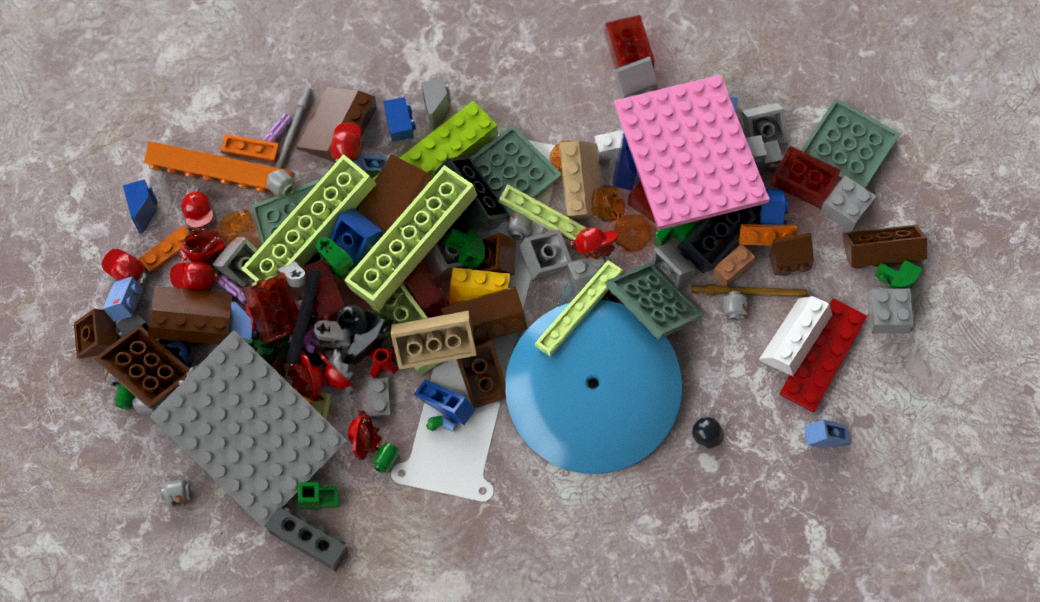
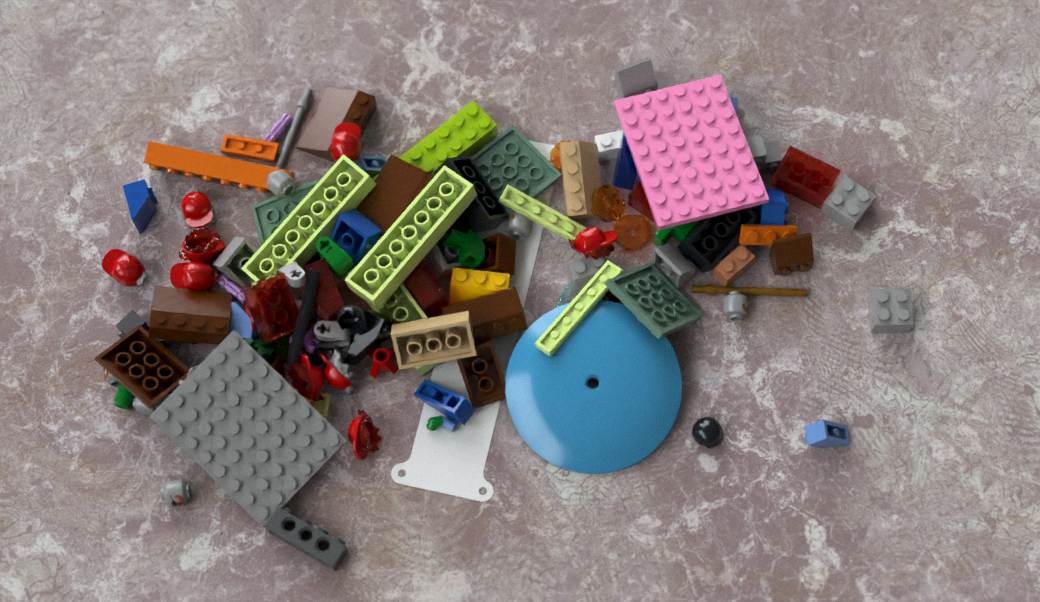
(94, 333): reddish brown slope -> none
(123, 299): medium blue brick -> none
(164, 251): orange plate -> none
(181, 351): dark blue hair -> none
(235, 224): clear orange plate -> none
(313, 496): green brick -> none
(379, 398): light grey plate -> none
(385, 458): green brick -> none
(399, 119): blue brick -> none
(436, 100): light grey slope -> none
(545, 254): light grey slope -> none
(627, 41): clear red brick -> none
(767, 122): light grey slope -> none
(797, 334): white slope -> none
(824, 358): red plate -> none
(851, 142): sand green plate -> none
(885, 246): reddish brown slope -> none
(901, 279): green brick -> none

